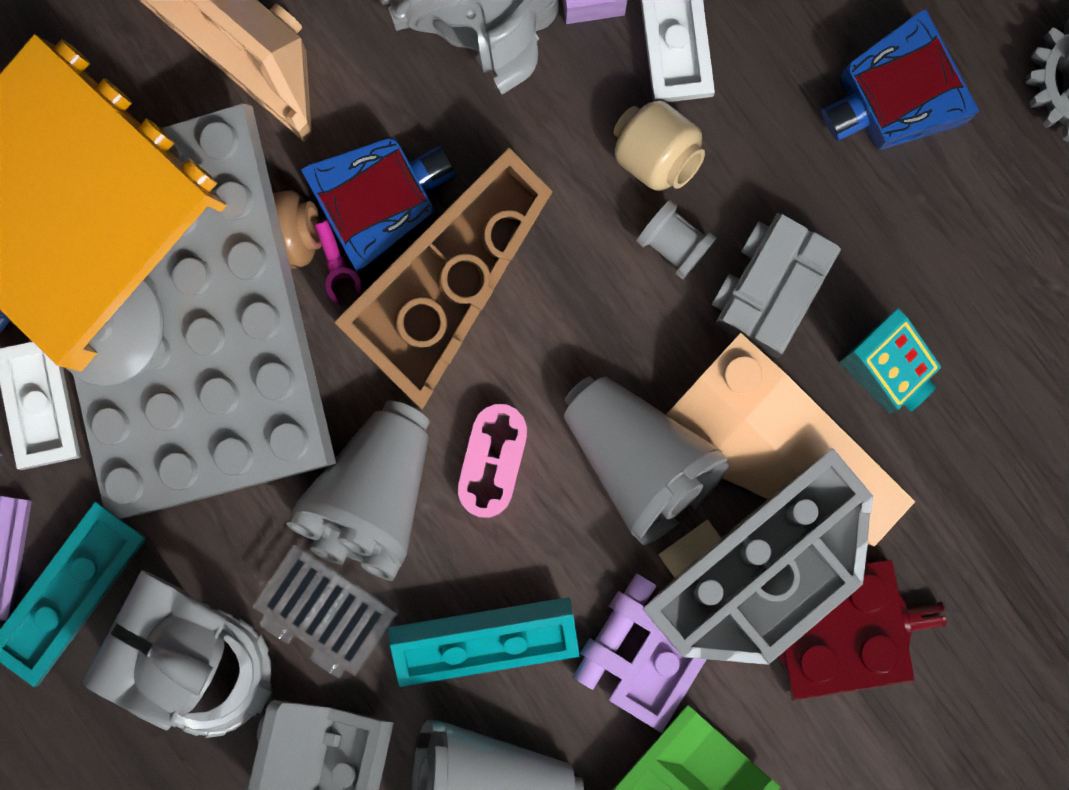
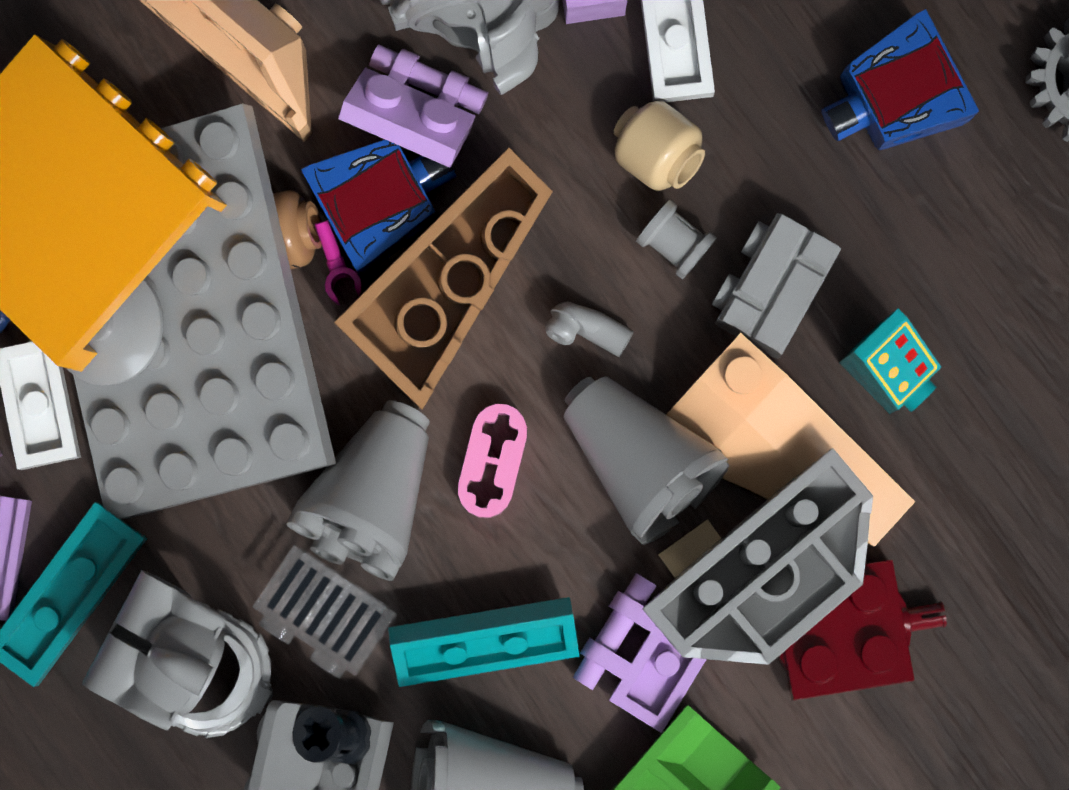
(331, 735): none -> black bush
(410, 117): none -> lavender plate
(591, 324): none -> light grey arm

